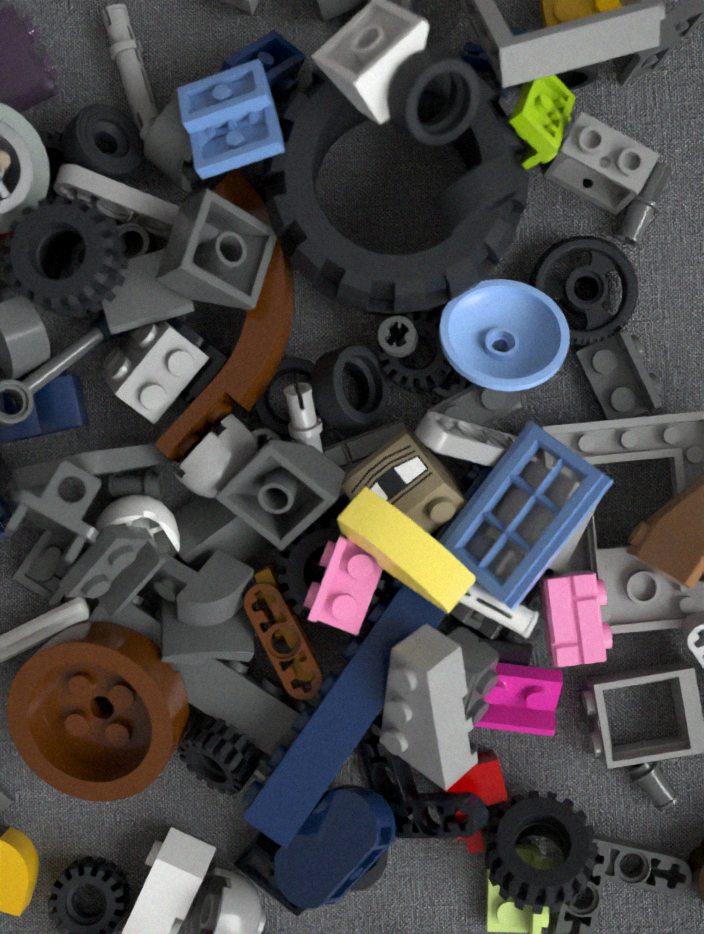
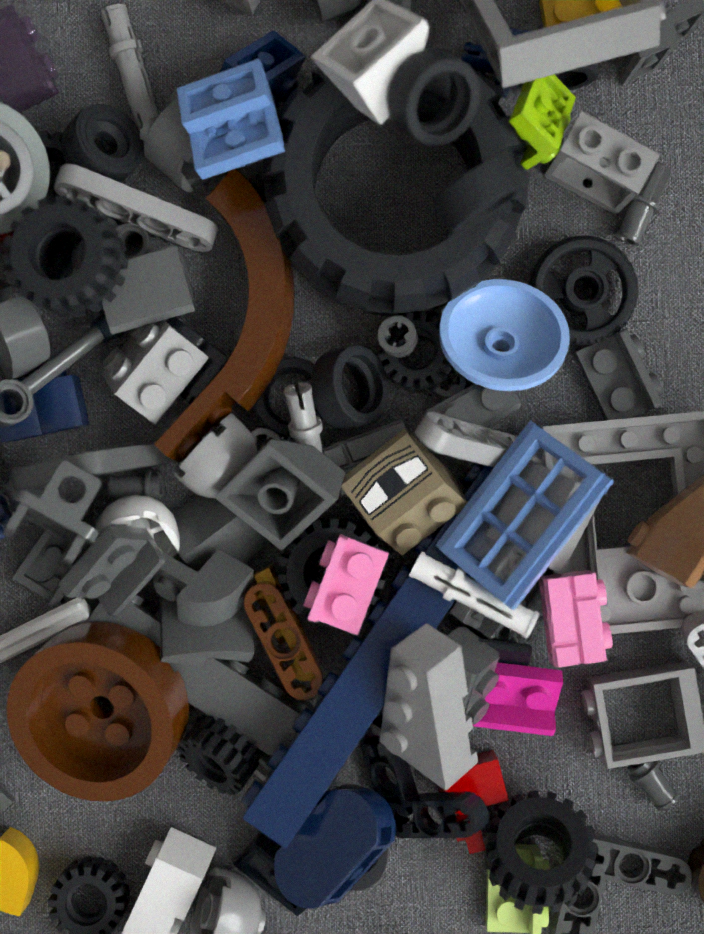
(217, 253): dark grey slope -> none
(405, 550): light yellow slope -> none

